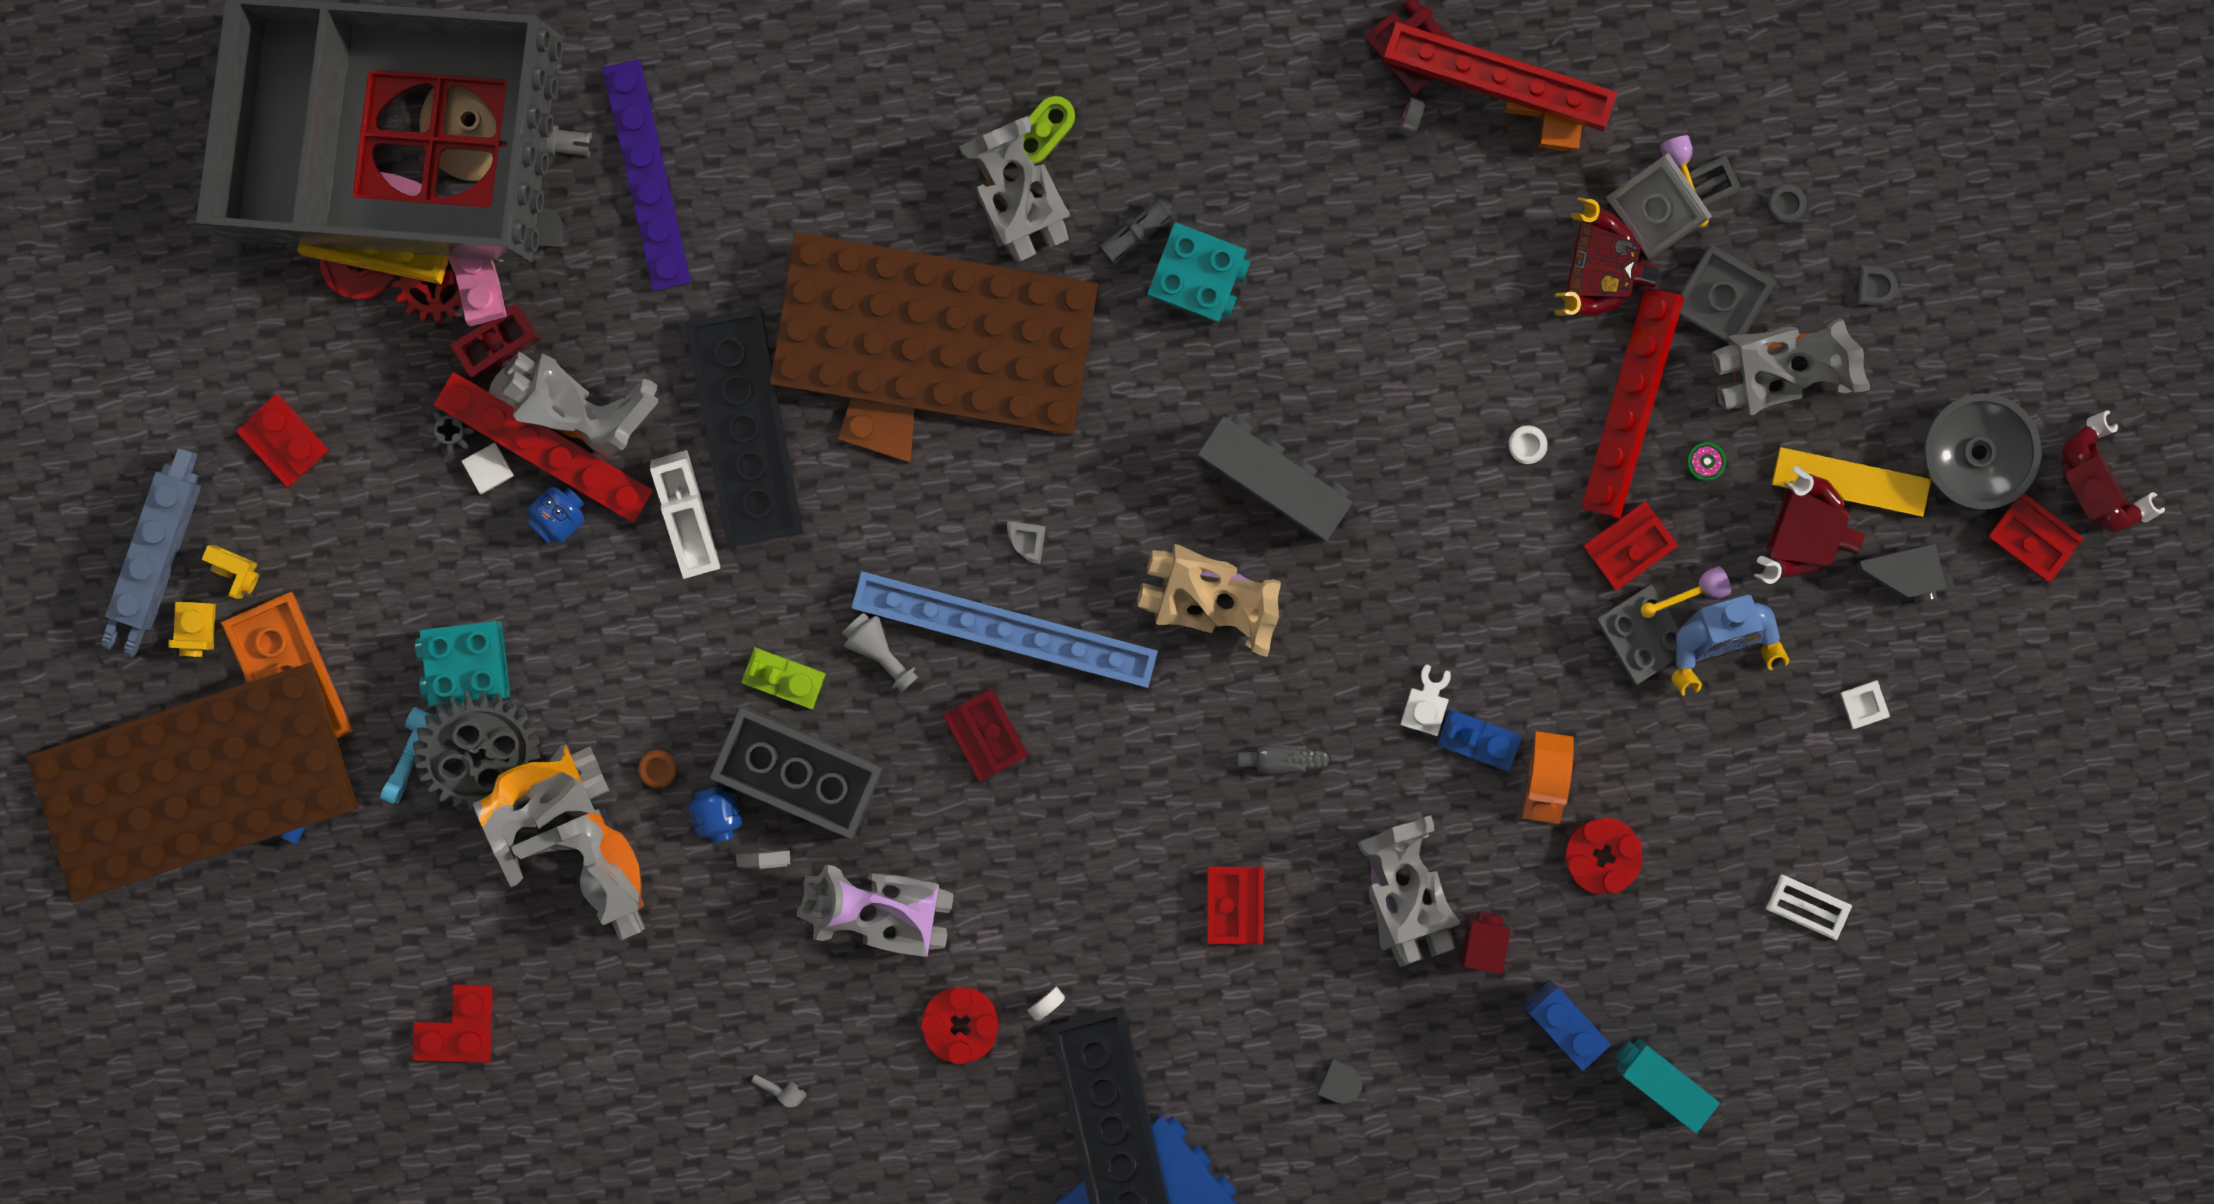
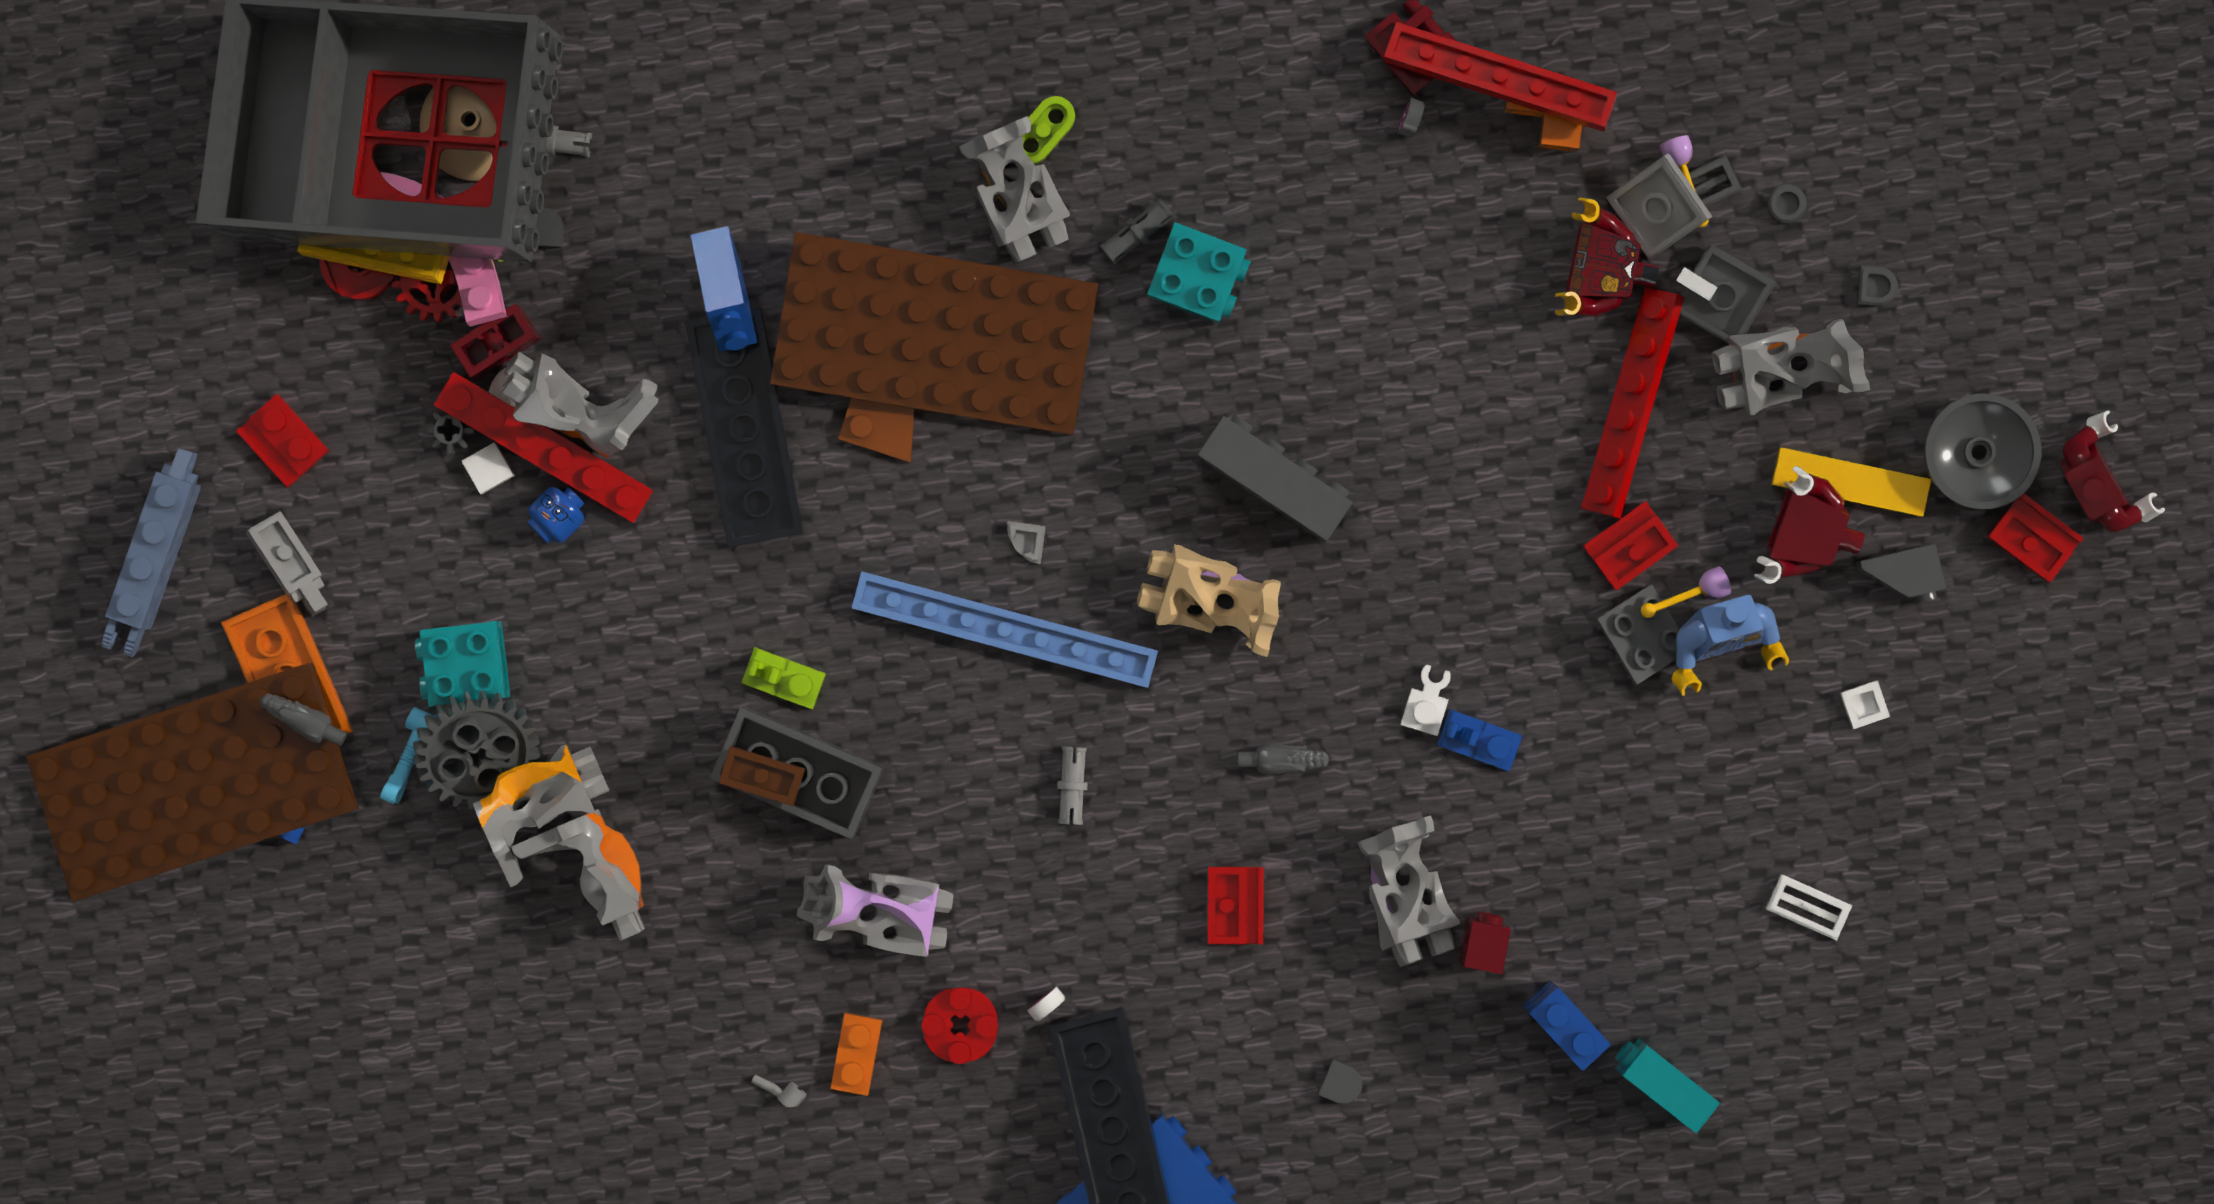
(193, 628): yellow bracket -> none
(227, 563): yellow bracket -> none
(289, 562): none -> light grey hinge
(303, 720): none -> dark grey piece
(466, 1037): red plate -> none
(646, 175): dark purple plate -> none
(657, 769): dark orange tile -> none
(684, 514): white slope -> none
(715, 814): blue head -> none
(723, 289): none -> brick
(761, 775): none -> reddish brown plate
(763, 860): light grey tile -> none
(856, 1054): none -> orange plate
(868, 639): light grey piece -> none
(986, 735): dark red plate -> none
(1072, 785): none -> light grey pin
(1527, 444): white tile -> none
(1548, 777): orange brick -> none
(1595, 835): red plate -> none
(1696, 284): none -> white tile
(1706, 461): tile -> none

